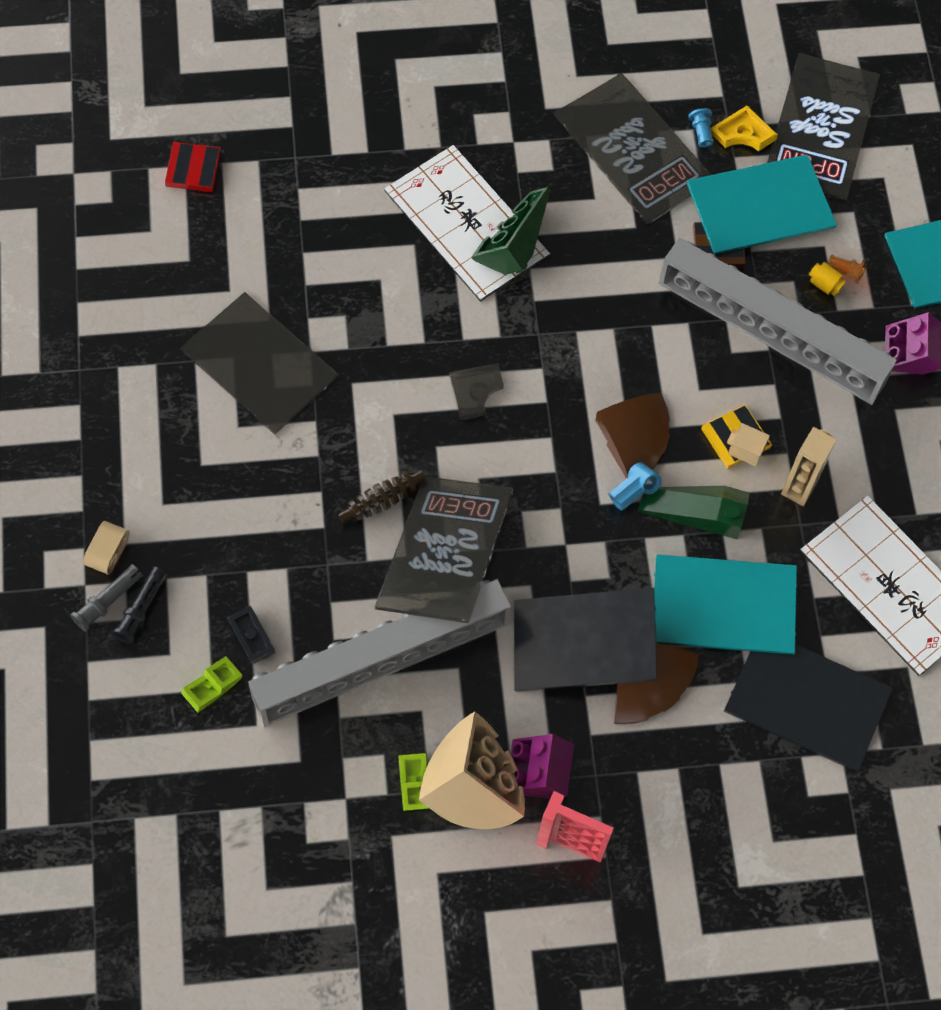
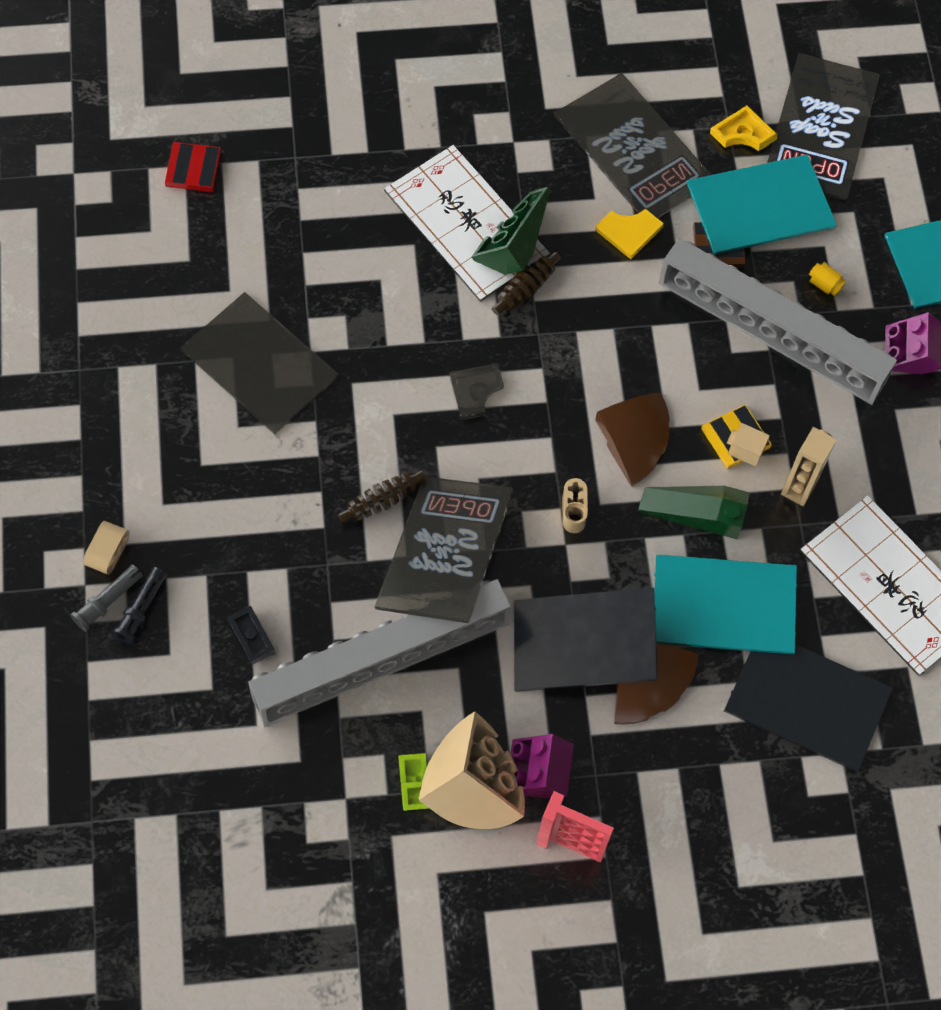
(211, 685): lime slope -> none
(526, 283): none -> dark brown piece
(574, 508): none -> tan beam
(629, 232): none -> yellow tile
(640, 480): dark azure piece -> none
(702, 124): dark azure pin -> none
(847, 267): clear orange pin -> none

